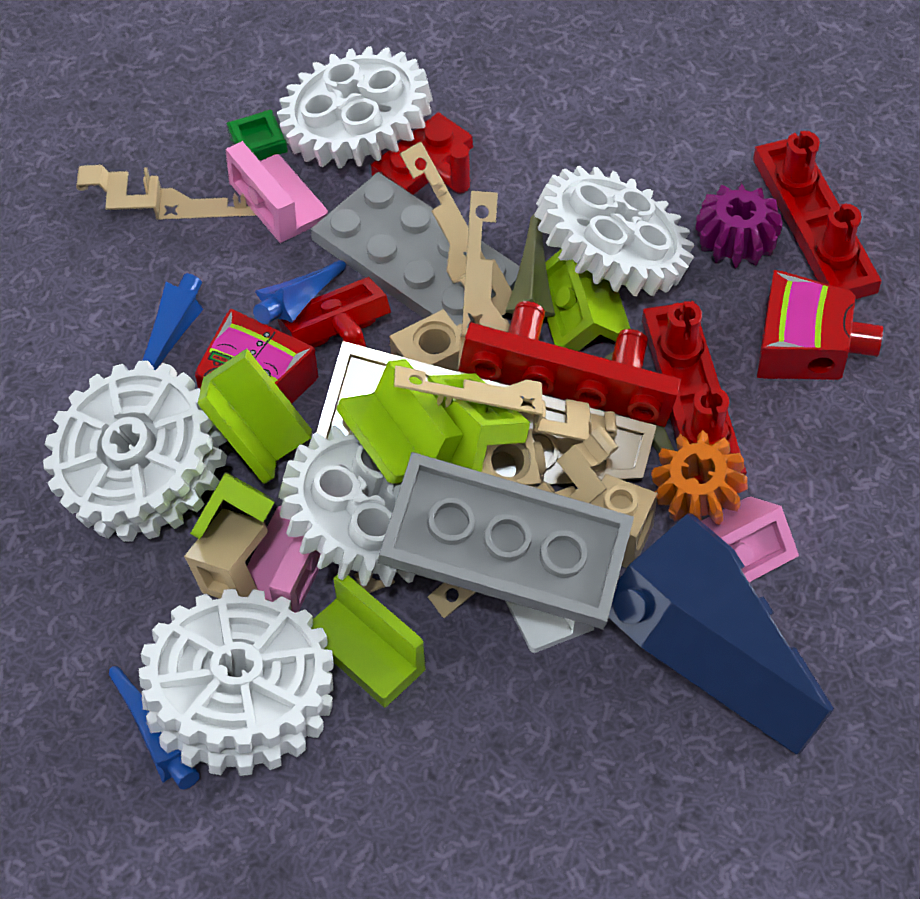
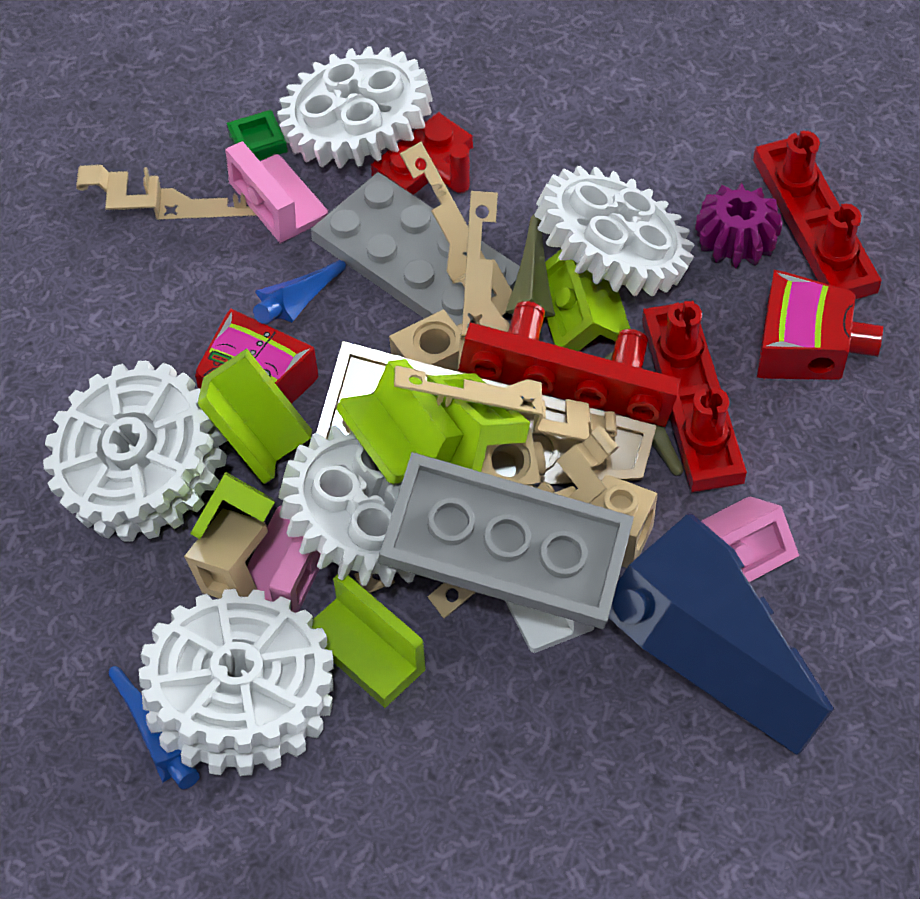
(175, 314): blue piece -> none
(340, 313): red plate -> none
(713, 465): orange gear -> none

